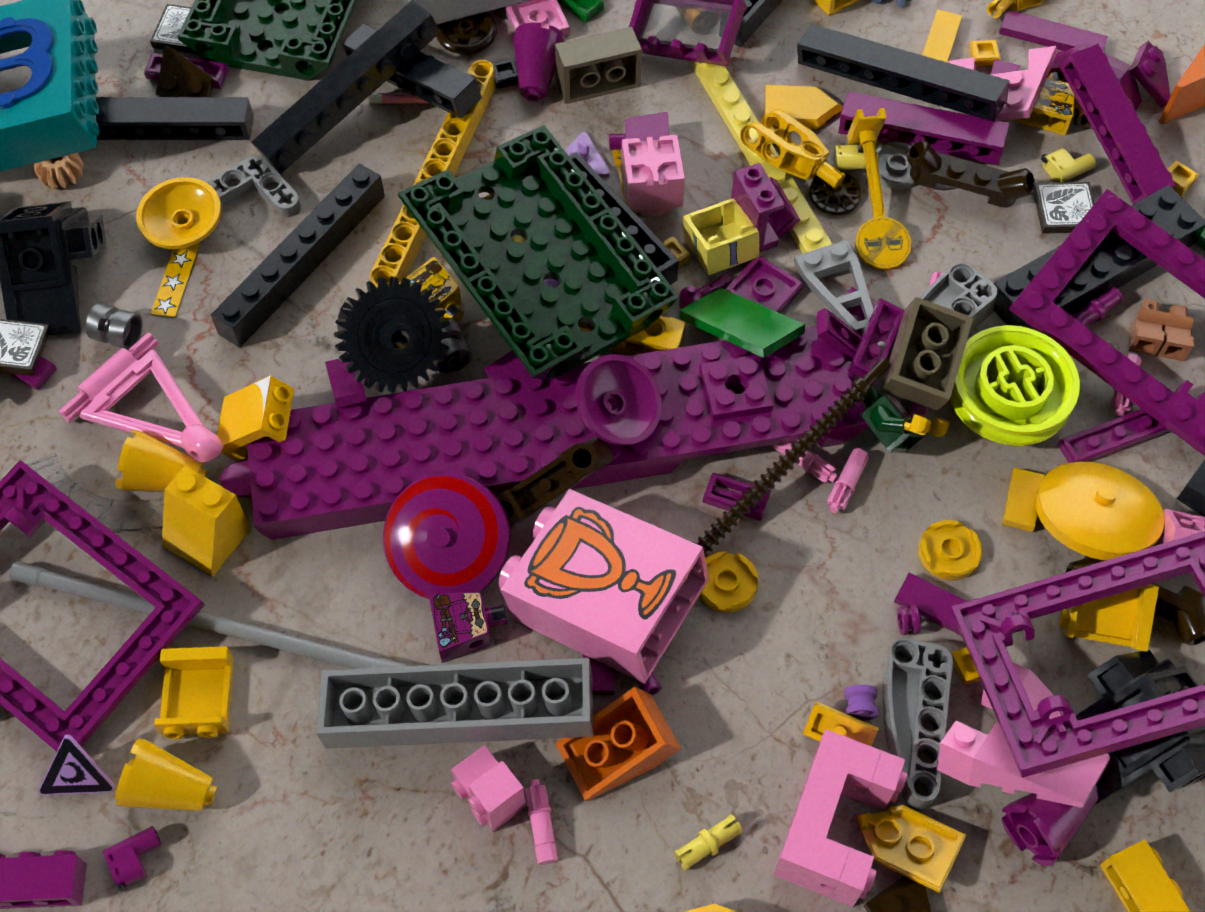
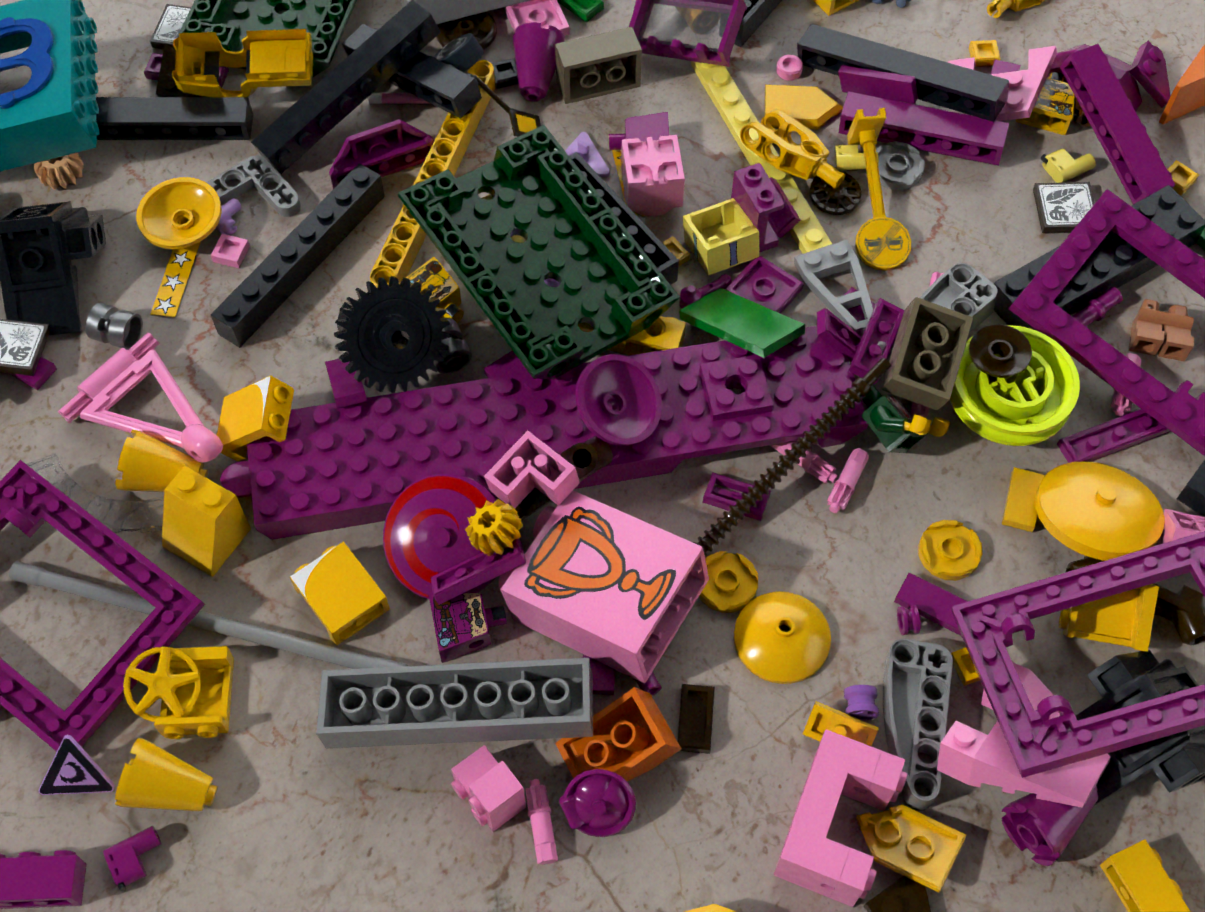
(161, 683): none -> yellow wheel
(226, 222): none -> lavender arm
(230, 251): none -> bright pink tile
(269, 56): none -> yellow piece
(340, 592): none -> yellow panel
(382, 150): none -> magenta wedge
(461, 52): none -> black wheel
(475, 572): none -> magenta tile
(494, 527): none -> yellow gear
(520, 121): none -> piece
(531, 466): none -> bright pink brick
(598, 803): none -> magenta piece
(696, 718): none -> dark brown tile
(708, 842): light yellow pin -> none
(779, 654): none -> yellow dish
(789, 67): none -> bright pink tile
(878, 84): none -> magenta tile
(942, 35): yellow tile -> none
(999, 185): dark brown plate -> none
(1006, 342): none -> dark brown dish
(1048, 32): magenta tile -> none

